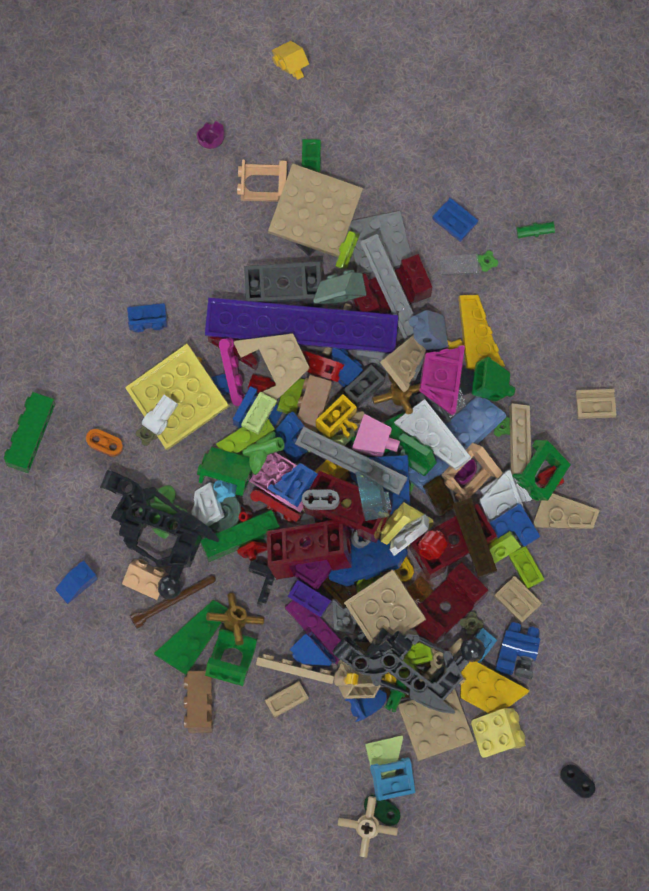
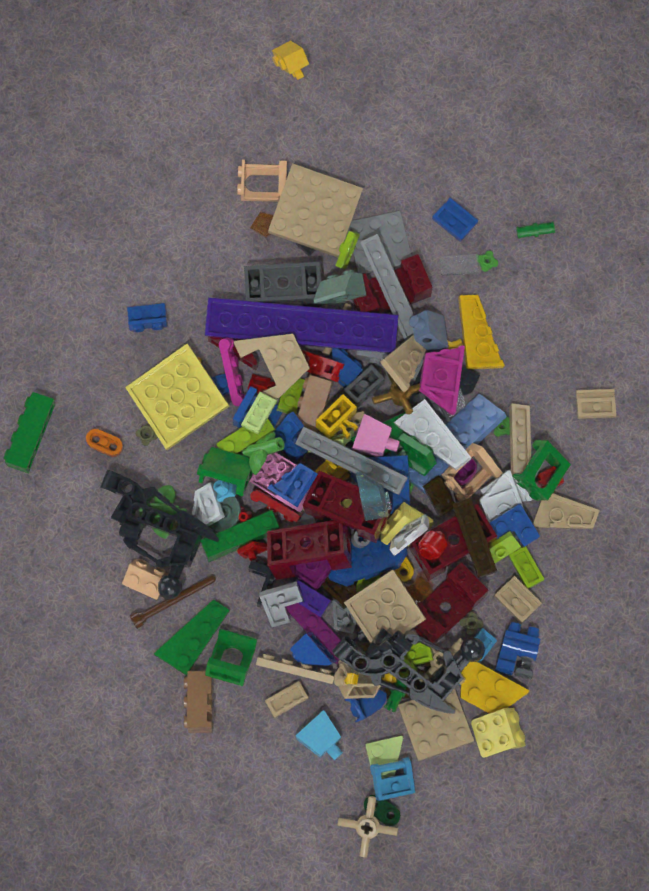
(76, 582): blue slope -> none
(157, 419): white piece -> none
(208, 131): magenta hair -> none
(235, 618): pearl gold bar -> none
(262, 224): none -> clear orange piece
(277, 599): none -> light grey plate
(311, 154): green slope -> none
(320, 504): light grey beam -> none
(321, 737): none -> medium azure torso
(491, 381): green torso -> none
(577, 781): black plate -> none

